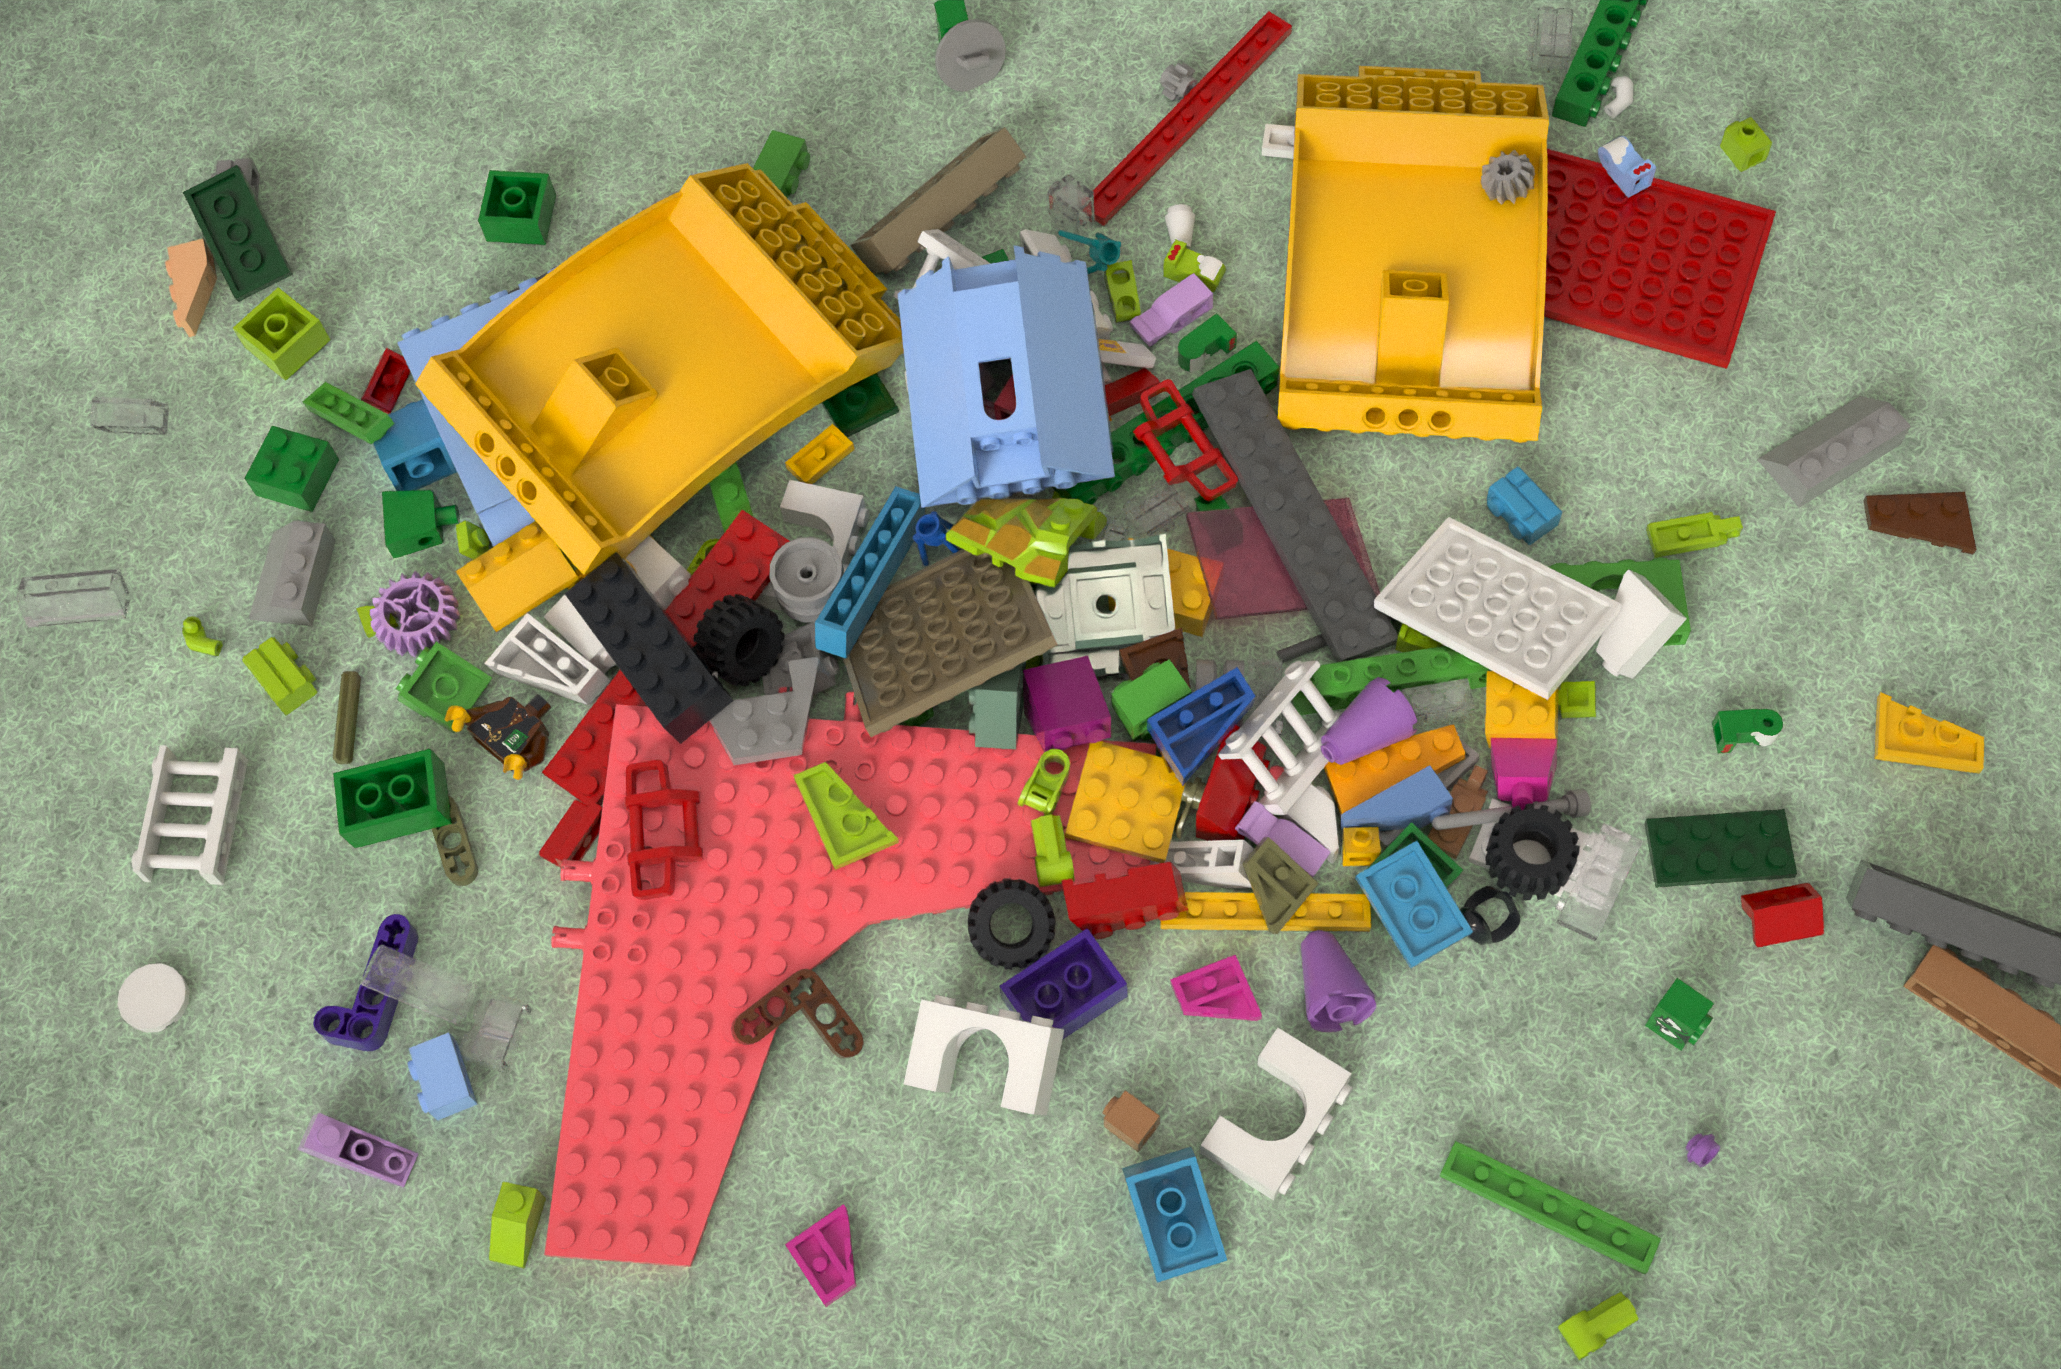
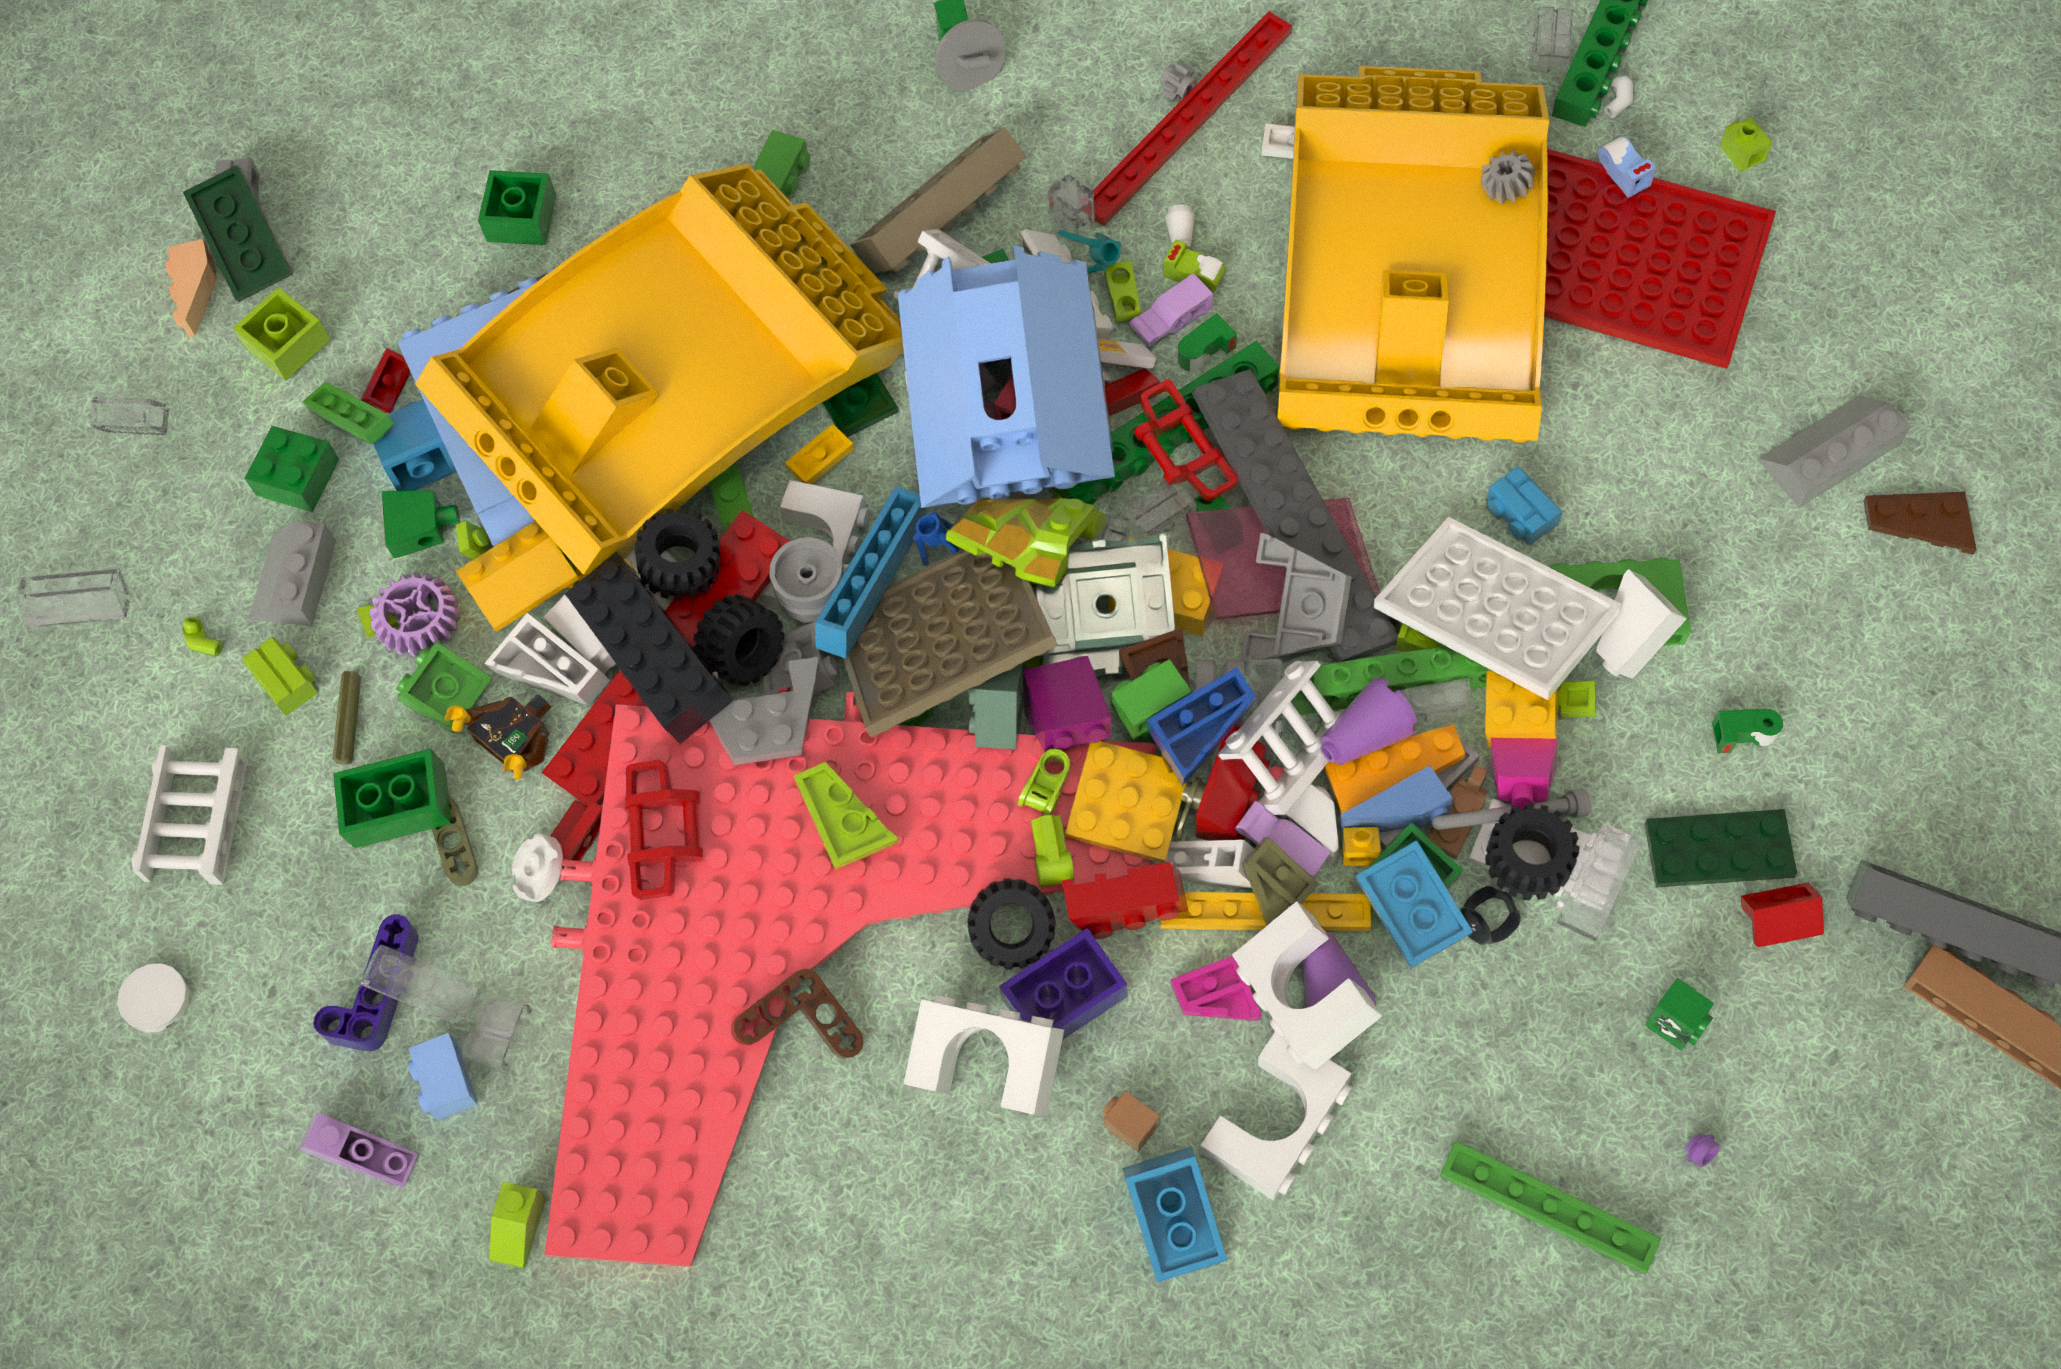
(537, 867): none -> white tile
(672, 531): none -> black tyre
(827, 1255): dark pink wing -> none
(1267, 965): none -> white arch
(1310, 606): none -> light grey wing
(1591, 1329): lime piece -> none
(1691, 533): lime hinge -> none
(1917, 739): yellow wing -> none

